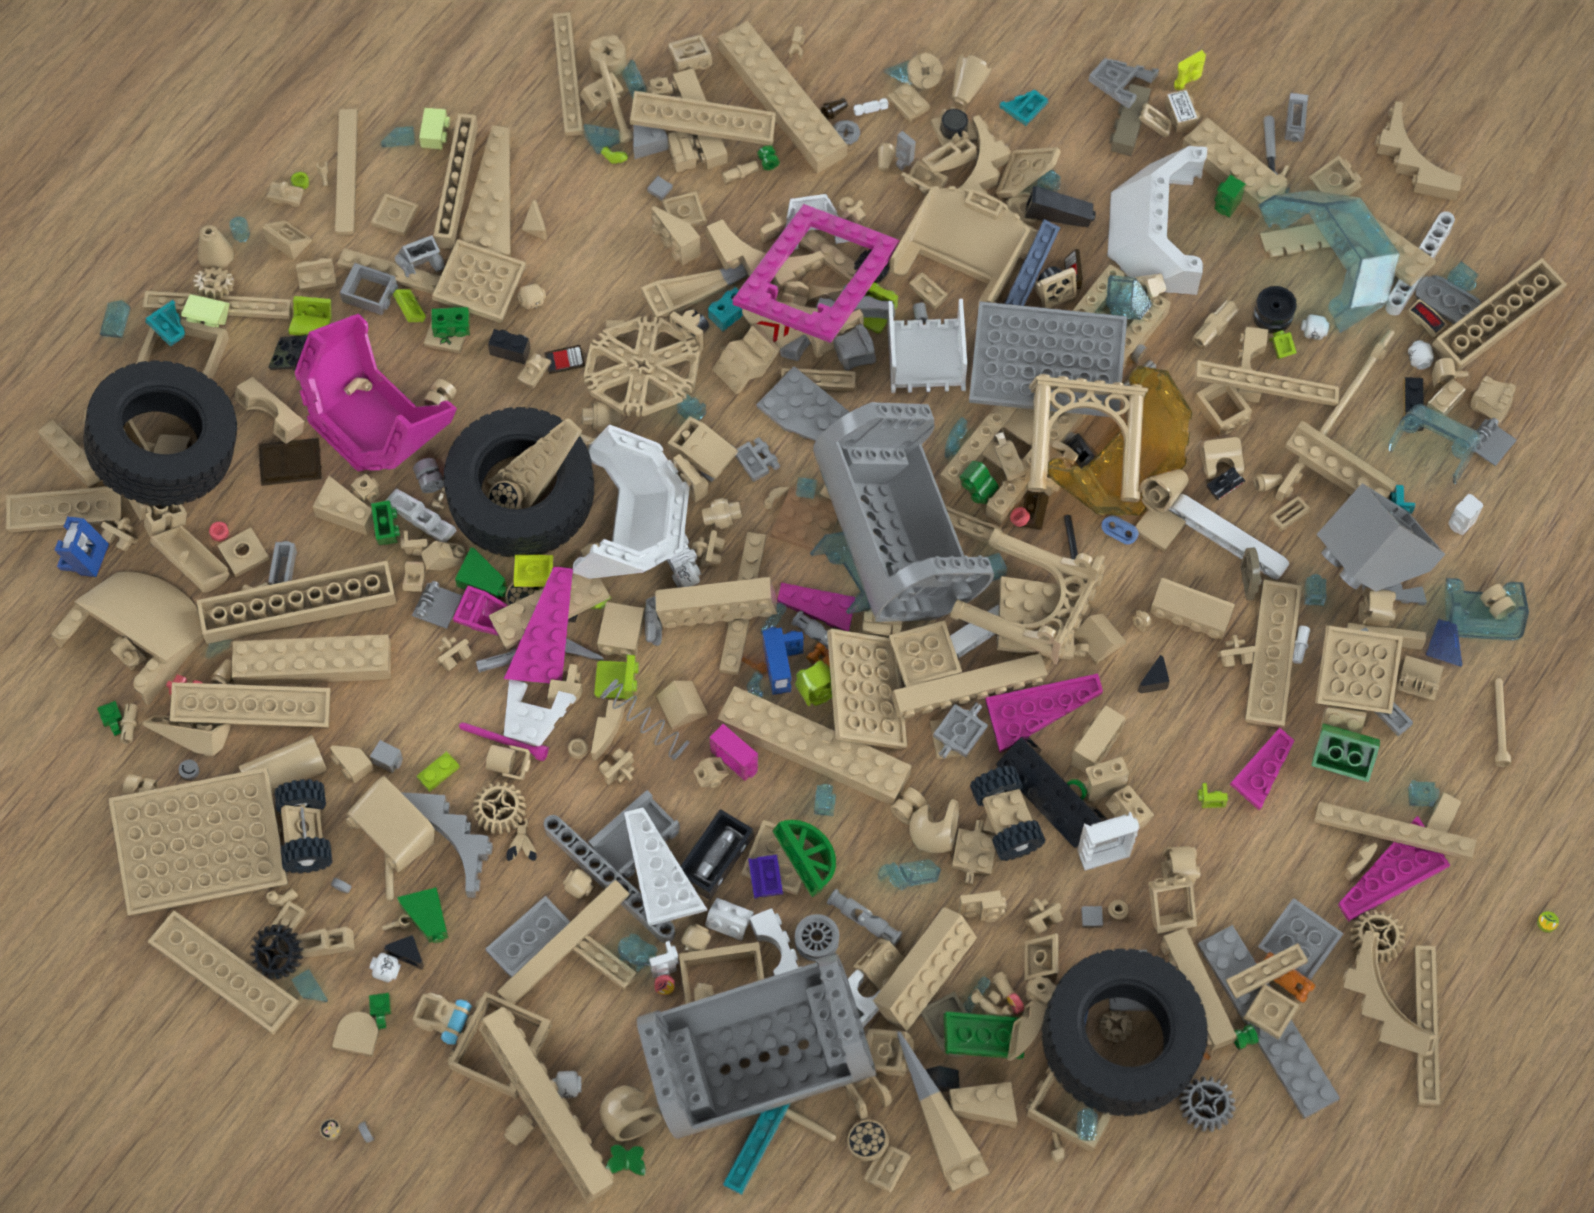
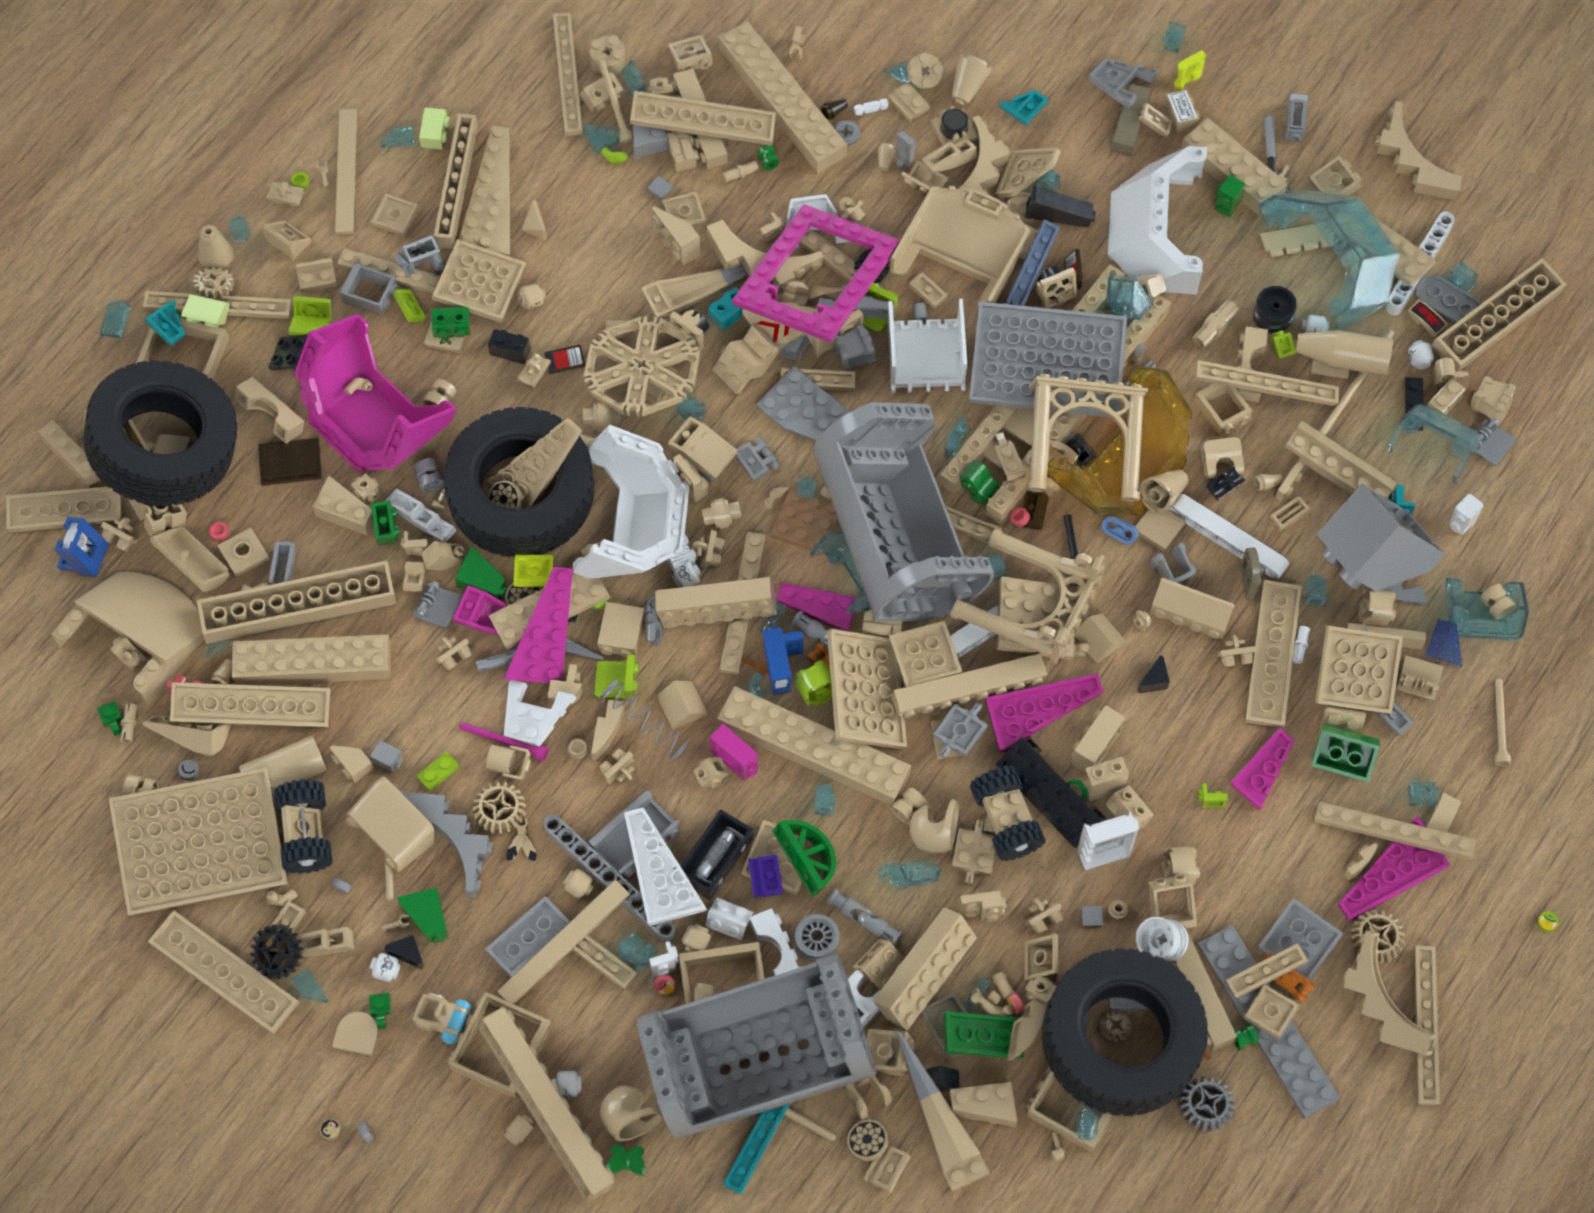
(1152, 935): none -> white wheel
(1174, 36): none -> clear light blue brick
(1178, 553): none -> light grey piece
(1342, 351): none -> tan piece

